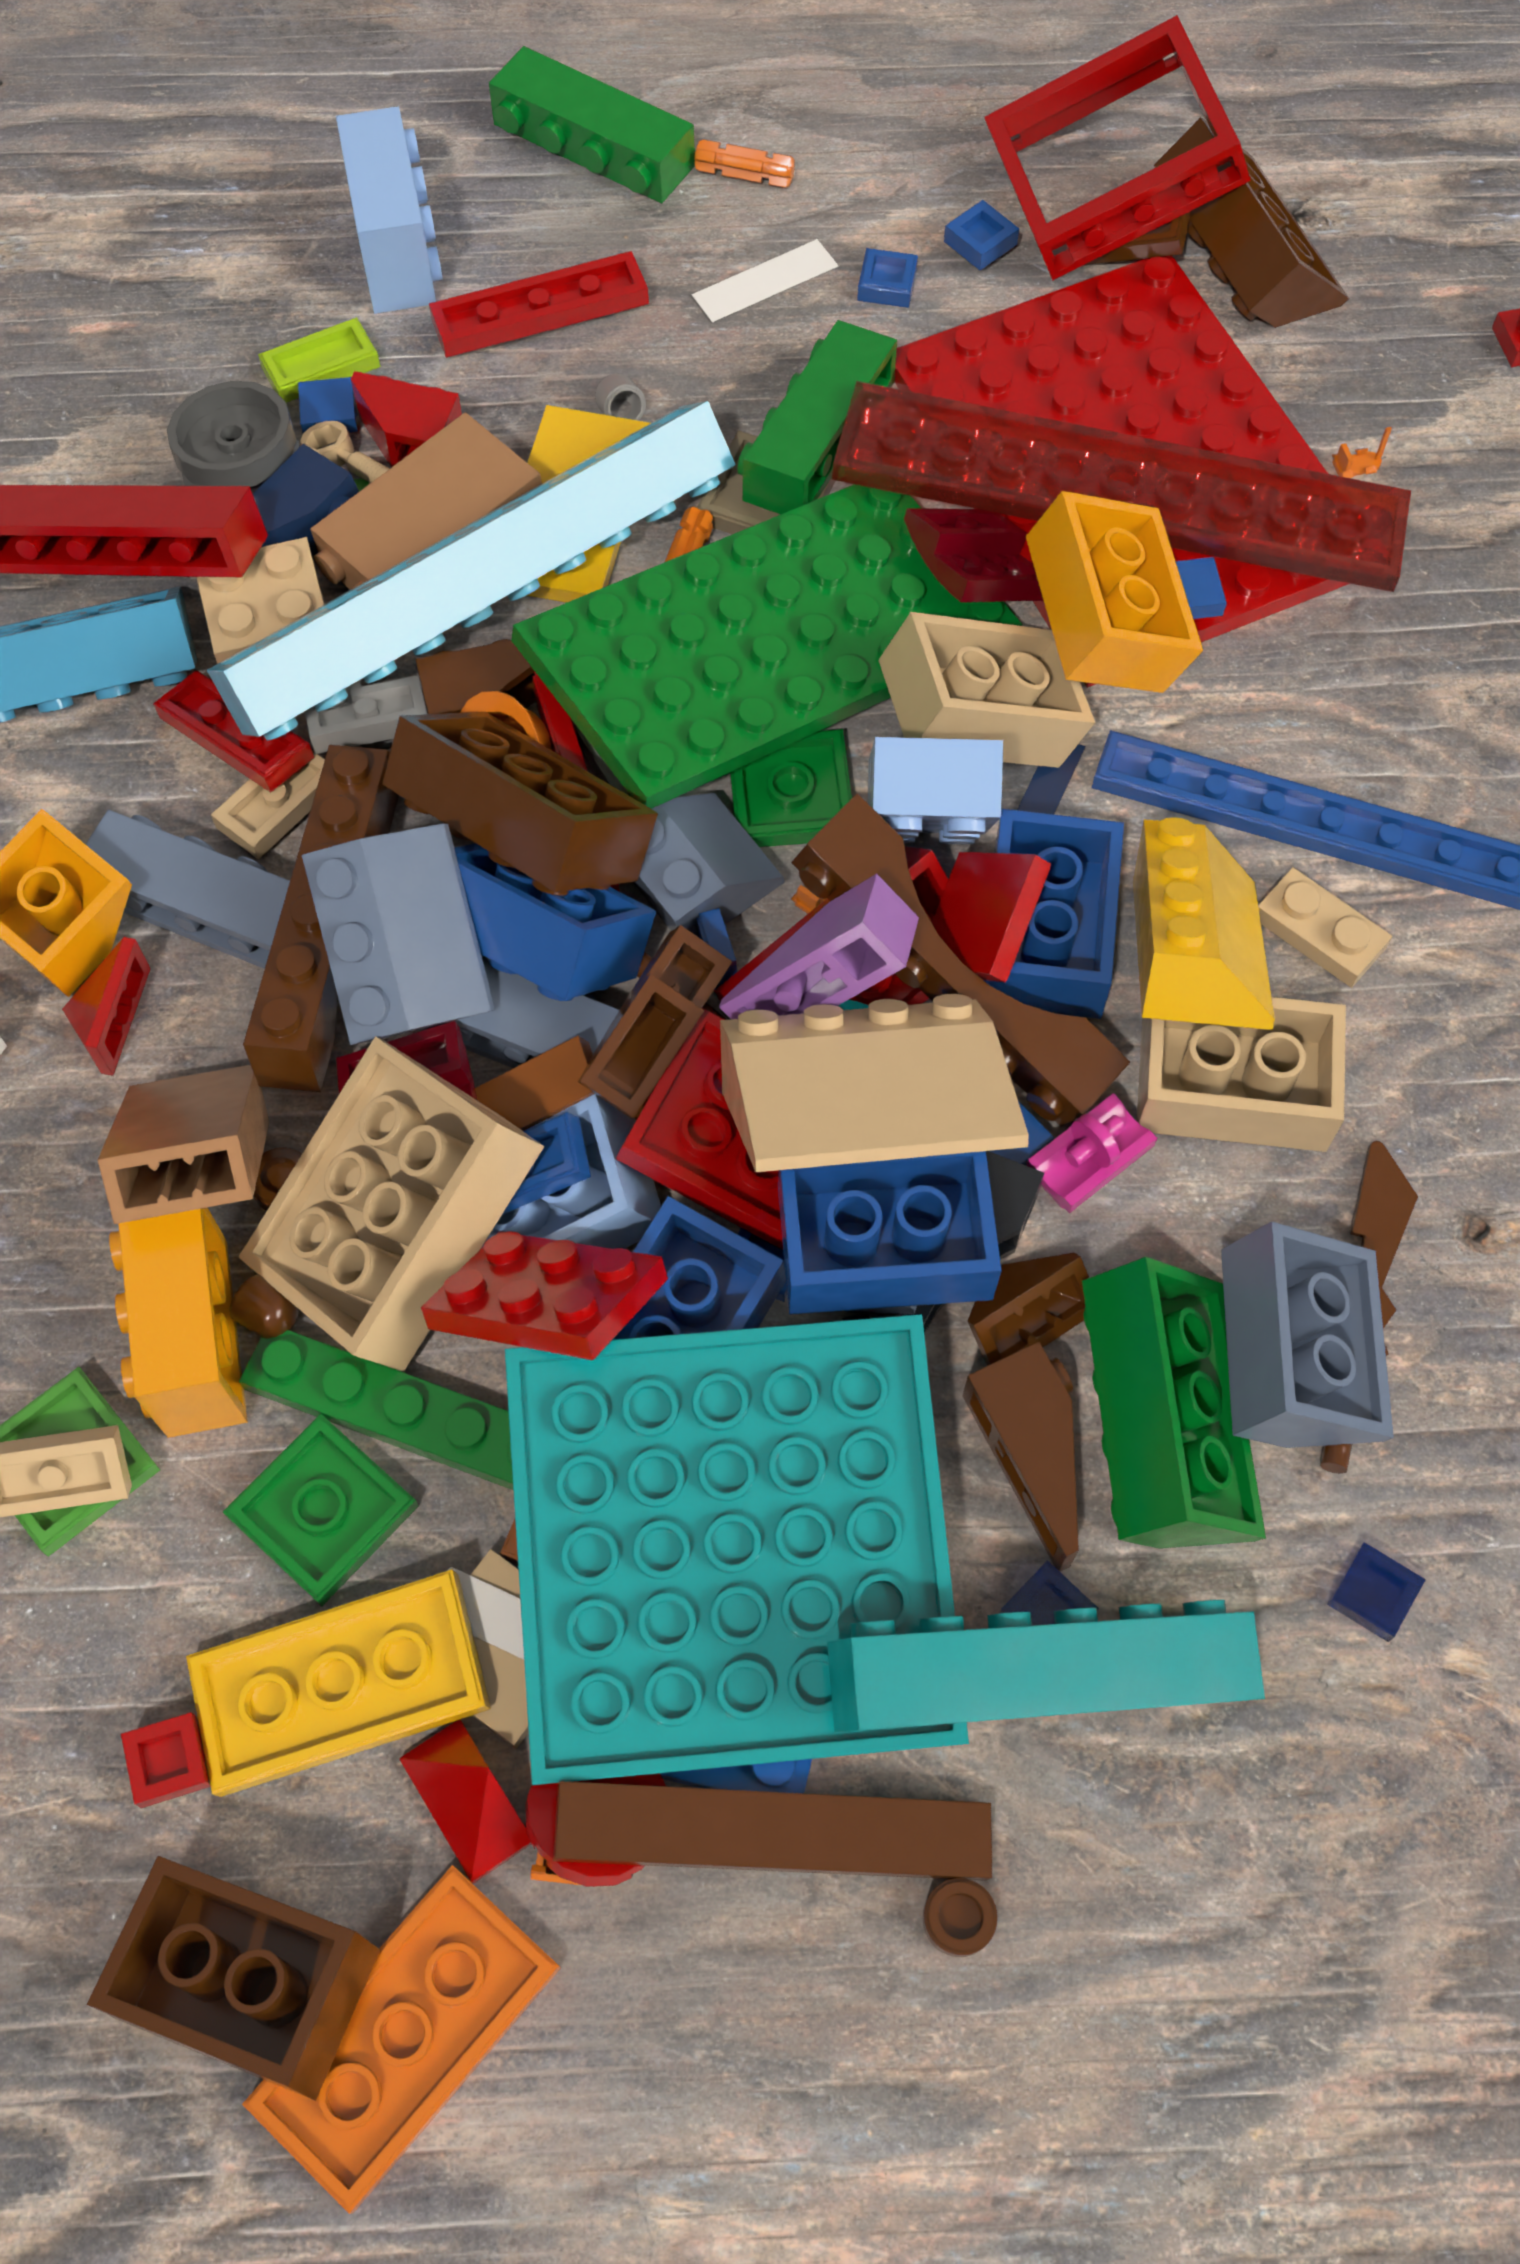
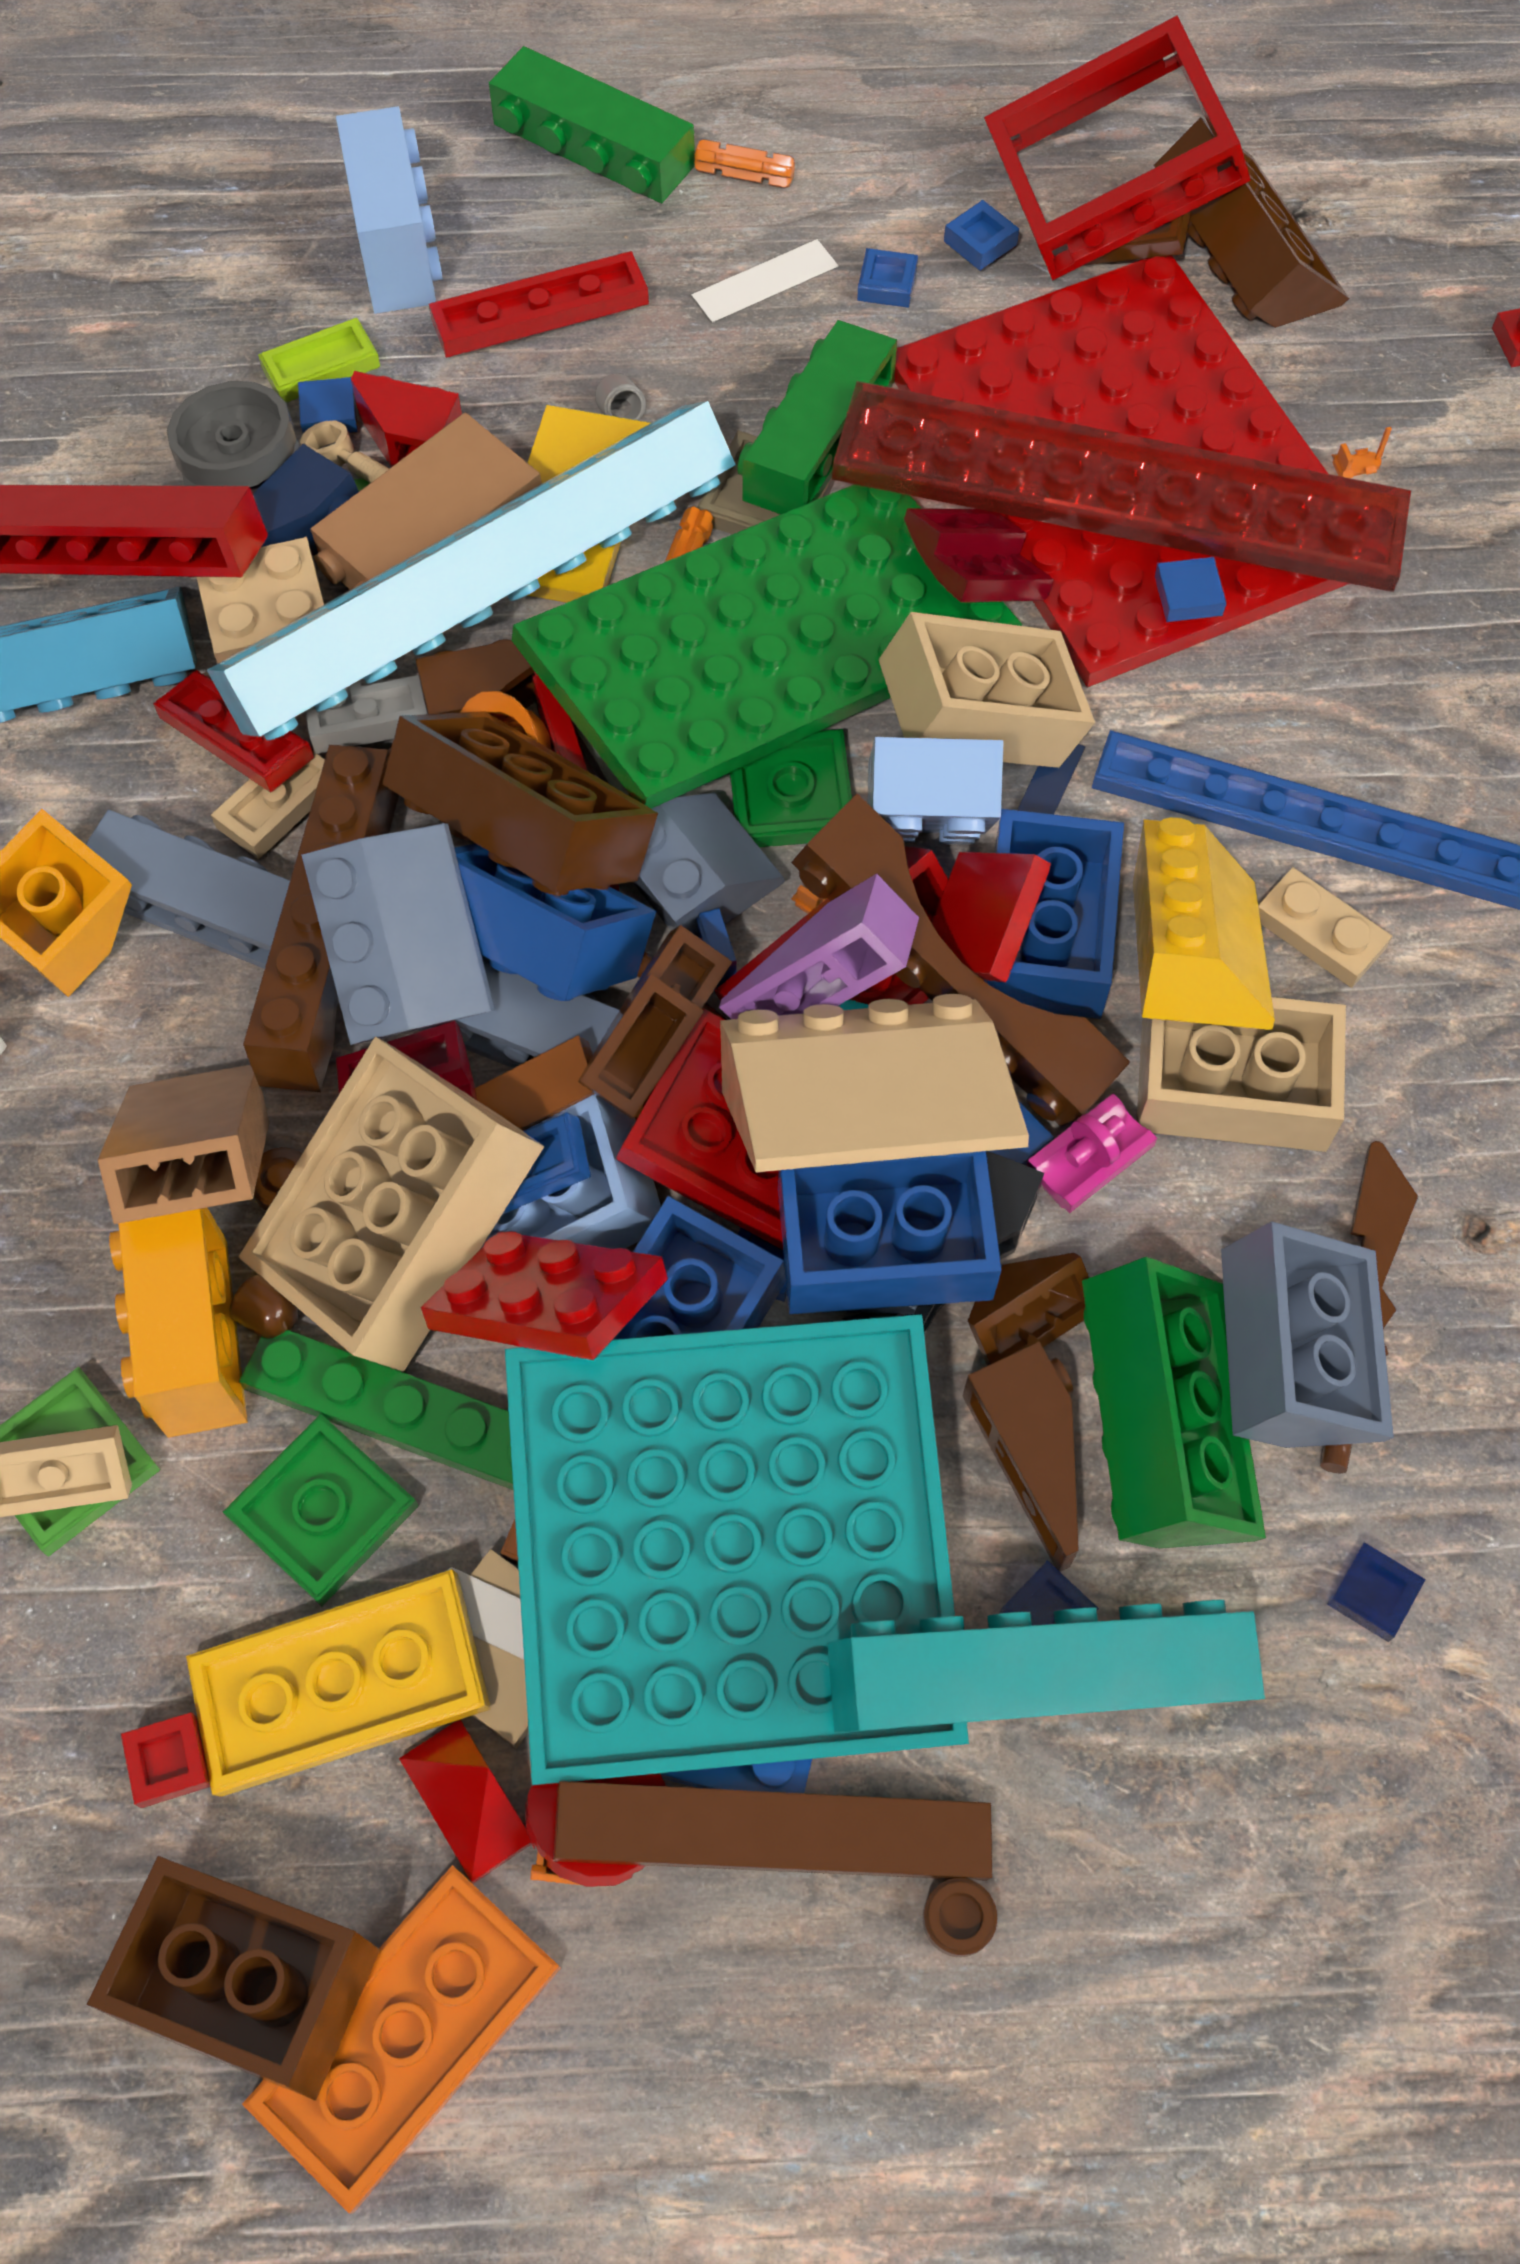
(107, 1003): red slope -> none
(1113, 593): light orange brick -> none

